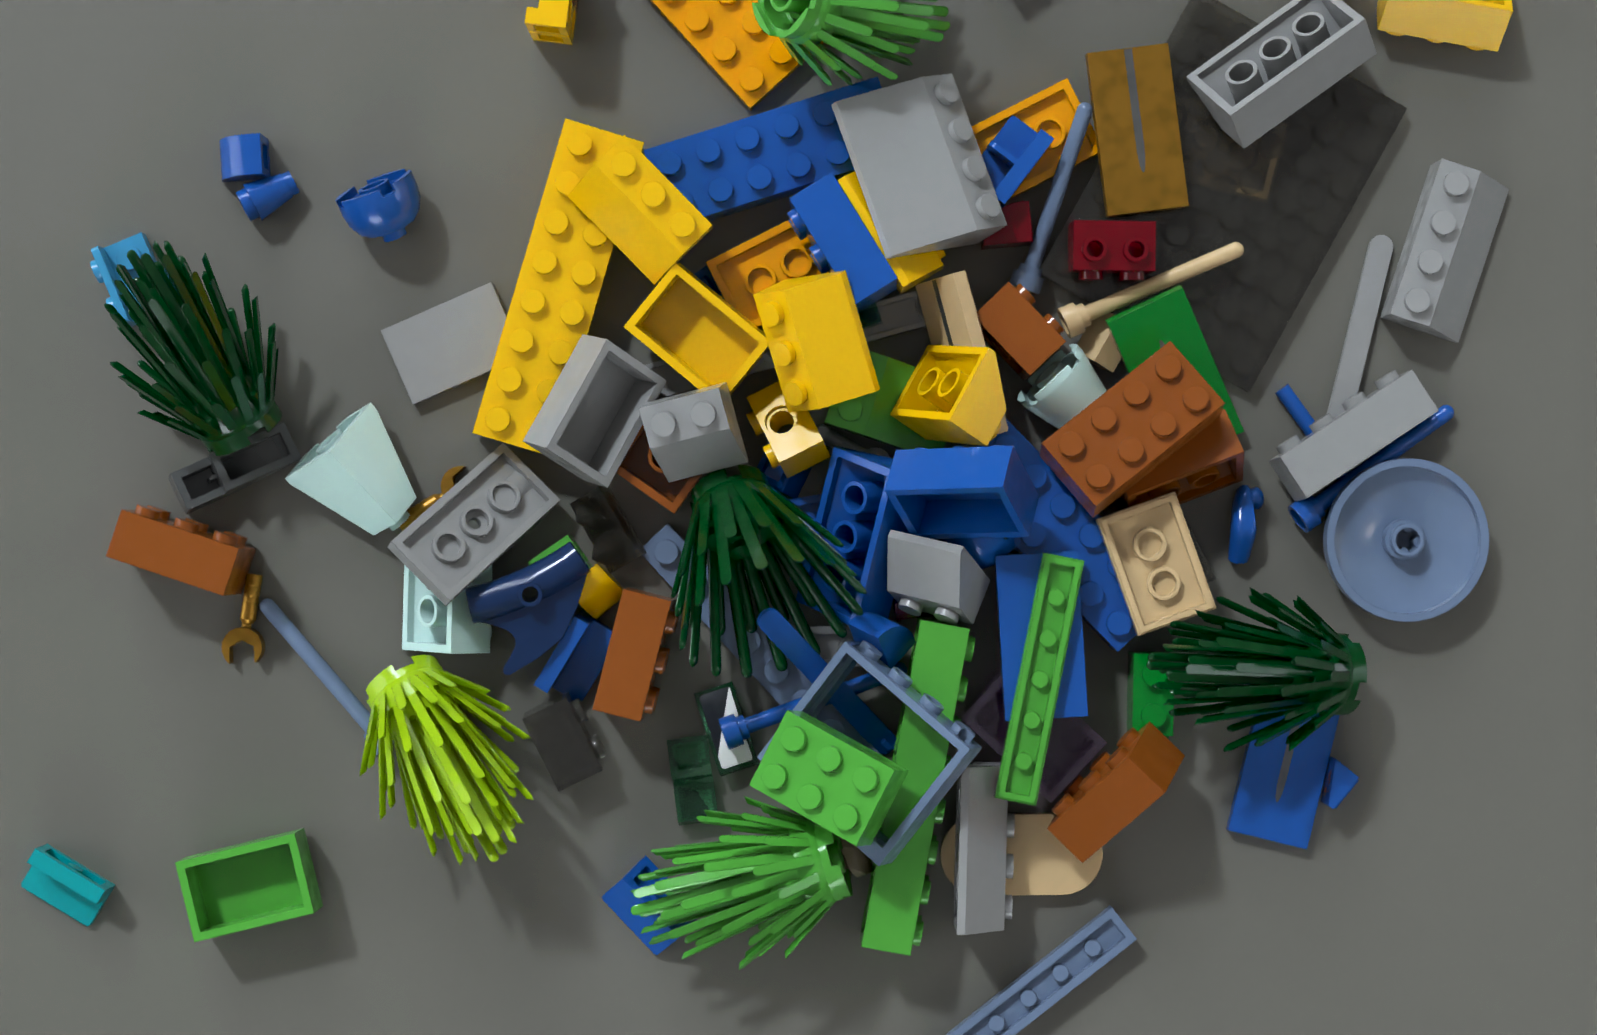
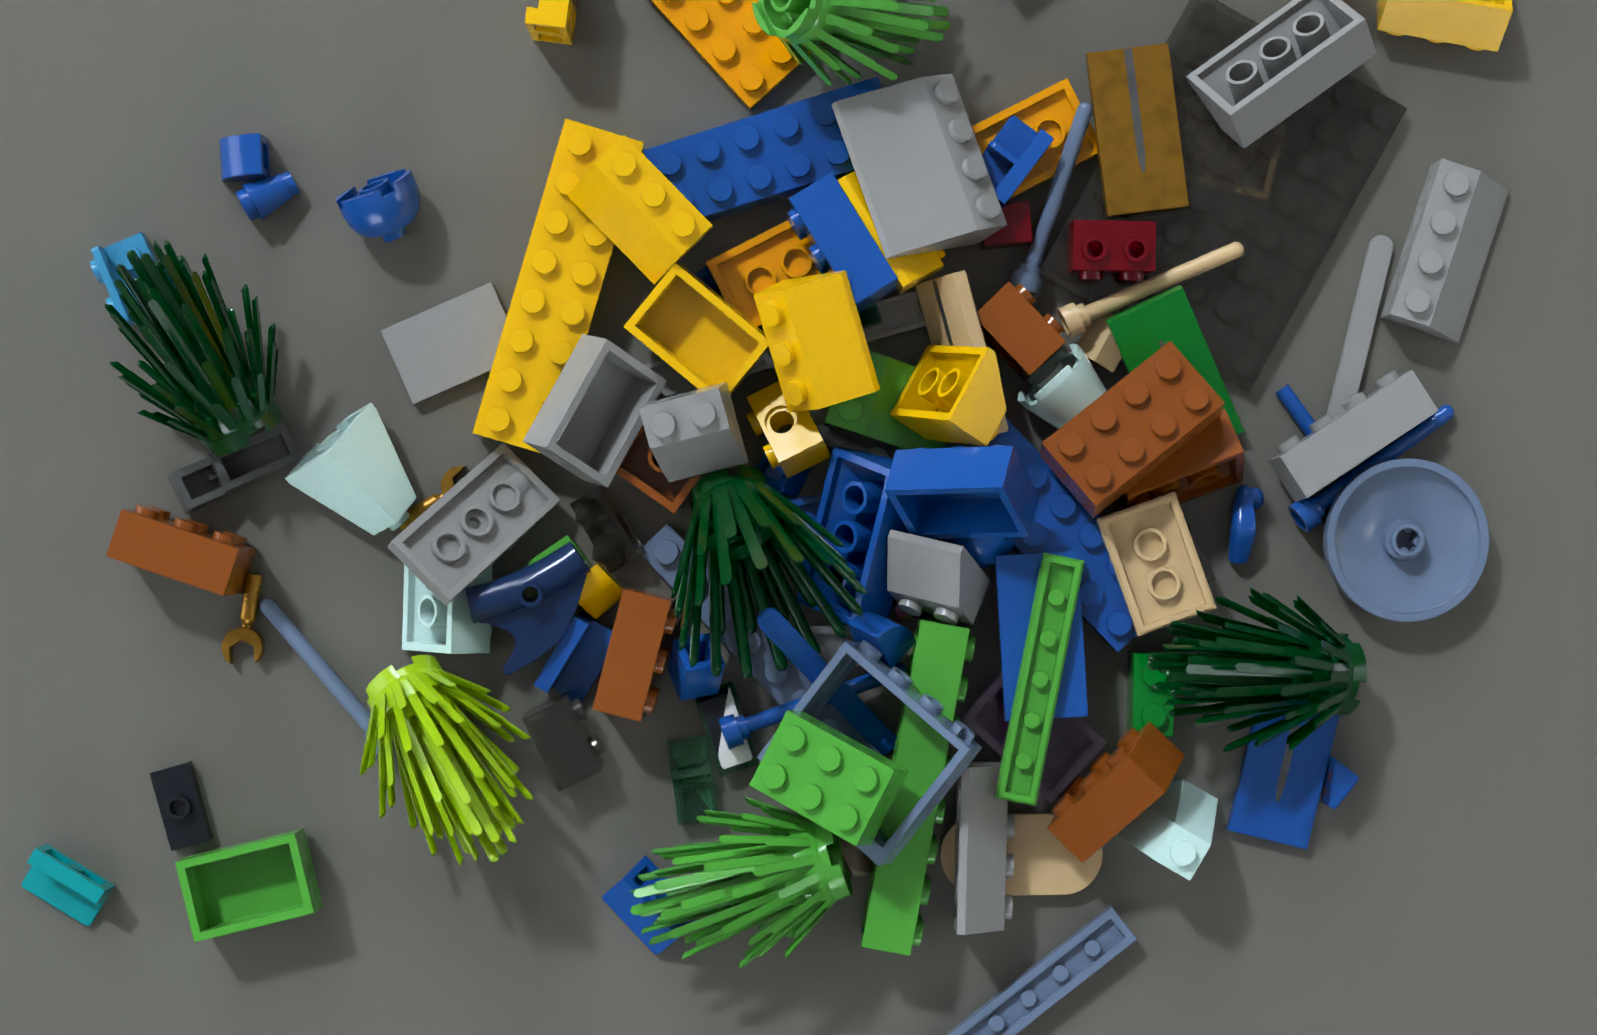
(181, 806): none -> black plate
(696, 680): none -> blue brick
(1175, 828): none -> light aqua slope

